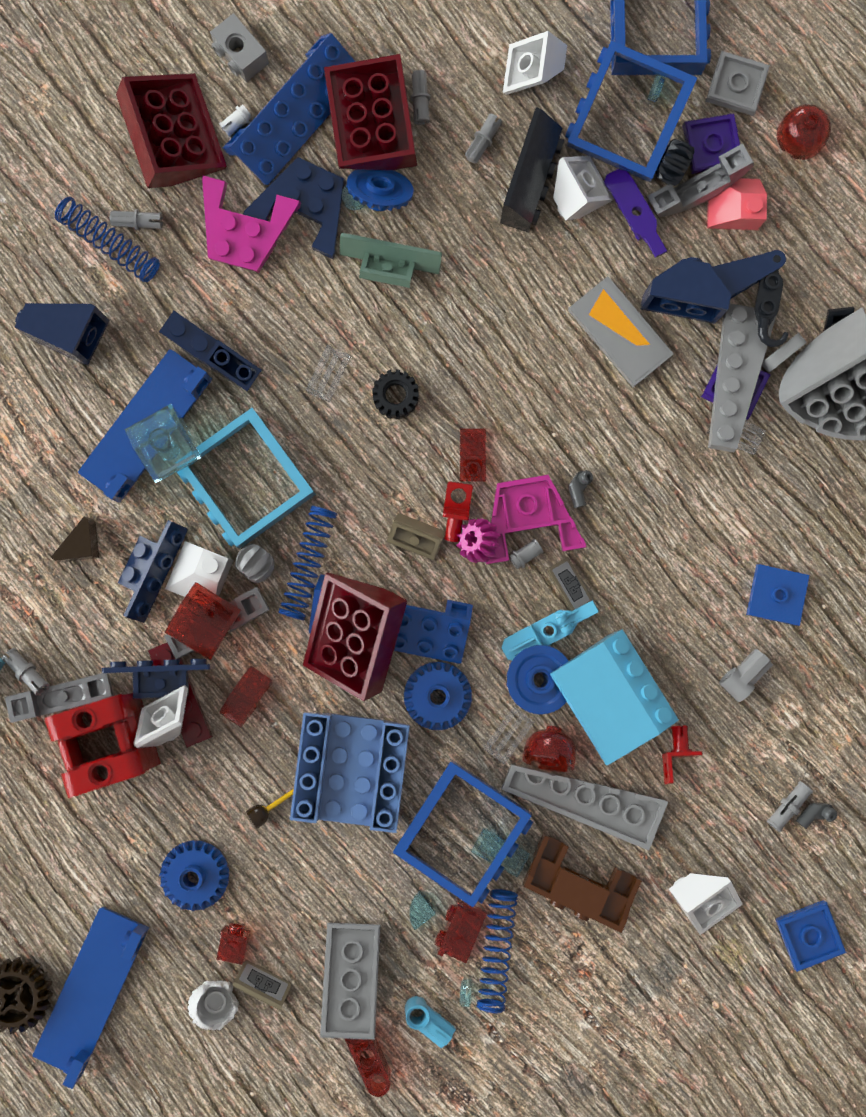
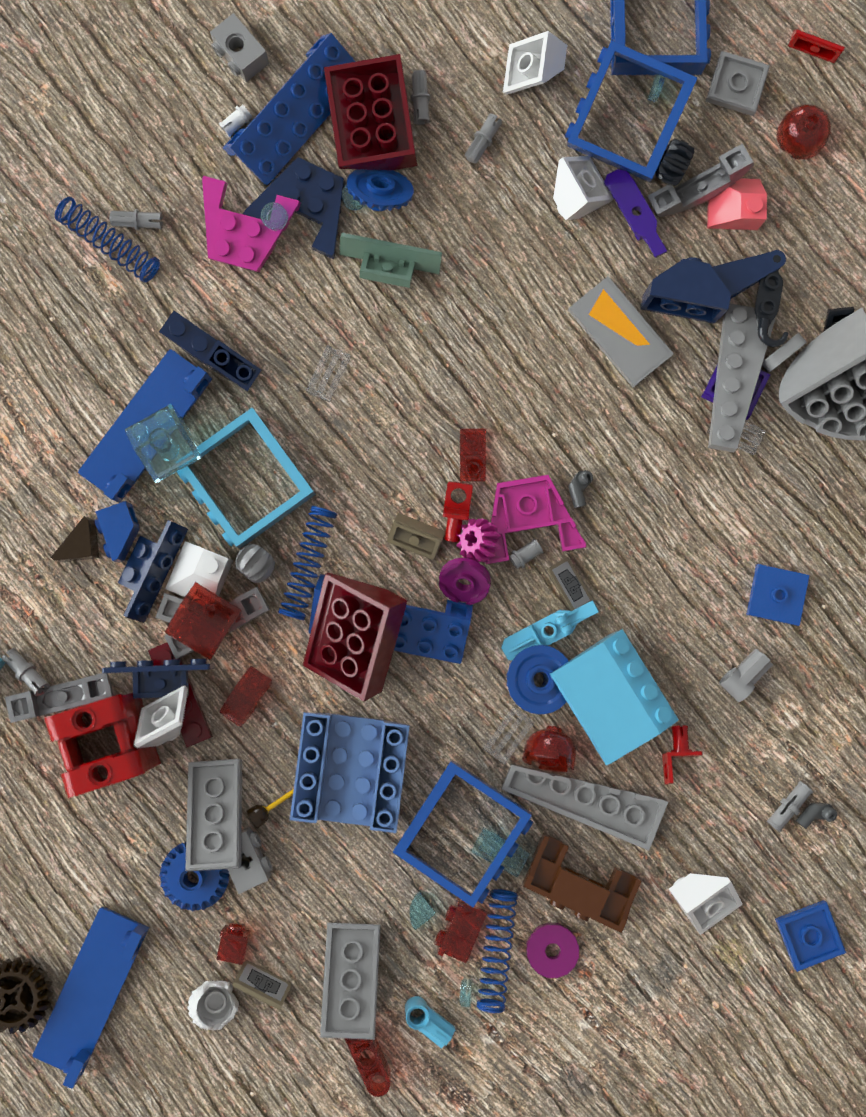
(64, 328): dark blue slope -> none
(119, 529): none -> blue slope
(168, 607): none -> light grey tile
(170, 128): dark red slope -> none
(214, 815): none -> light grey tile
(257, 870): none -> light grey brick
(274, 216): none -> clear light blue tile
(395, 378): black tyre -> none
(432, 677): blue gear -> none
(464, 569): none -> magenta tile
(531, 172): black slope -> none
(561, 963): none -> magenta tile
(710, 140): dark purple plate -> none
(815, 46): none -> red slope

